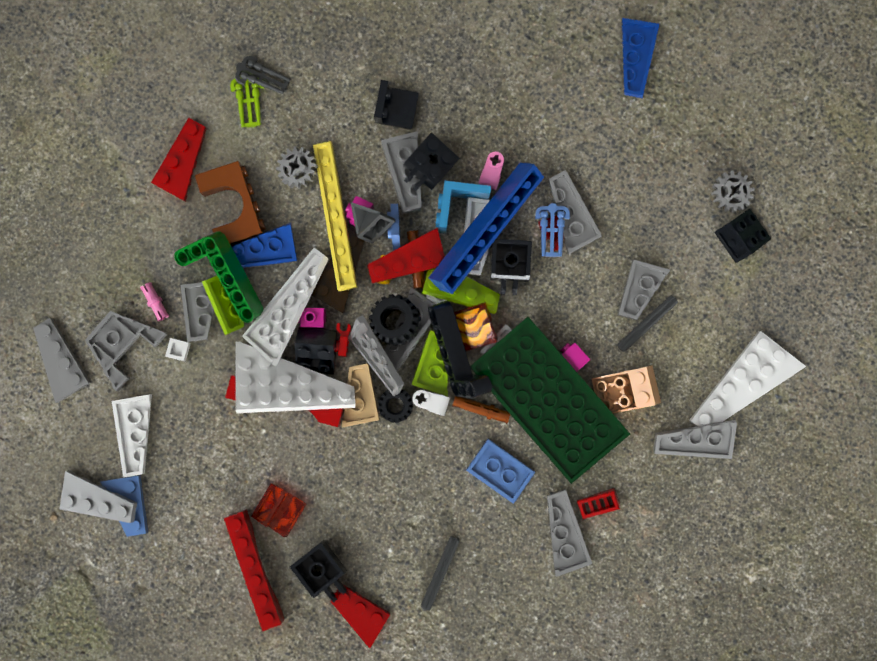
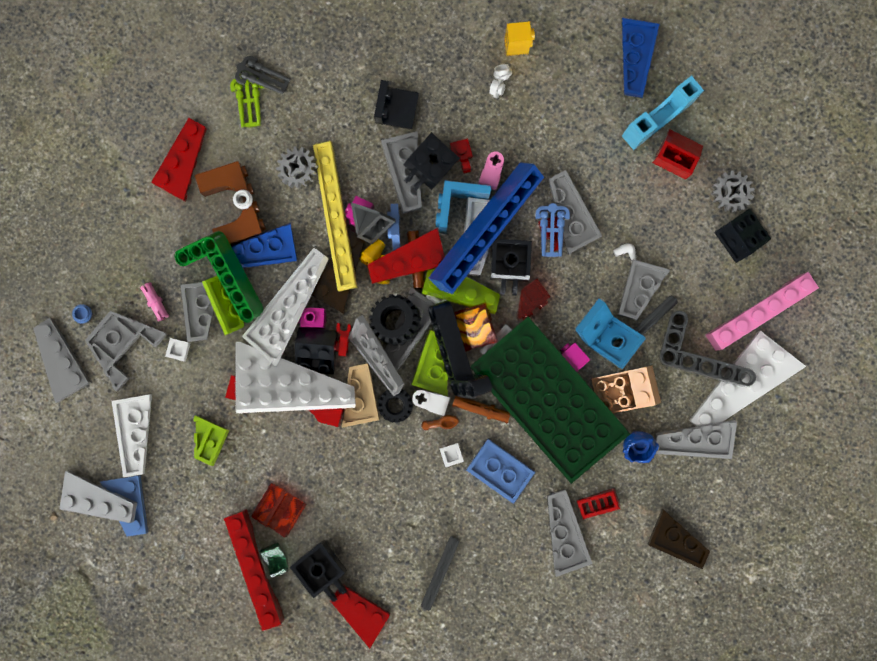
(82, 313): none -> medium blue plate
(208, 440): none -> lime wing
(238, 195): none -> white plate
(275, 560): none -> clear green bracket
(372, 252): none -> yellow cone
(444, 422): none -> dark orange piece
(451, 455): none -> white plate
(463, 151): none -> red plate
(497, 88): none -> white plate
(502, 72): none -> white plate
(518, 38): none -> yellow brick
(531, 297): none -> clear red slope
(601, 329): none -> dark azure bracket
(626, 248): none -> white animal
(640, 447): none -> blue hair
(676, 103): none -> medium azure arch
(676, 541): none -> dark brown wing
(678, 154): none -> red slope
(697, 360): none -> dark grey beam
(762, 312): none -> bright pink arch

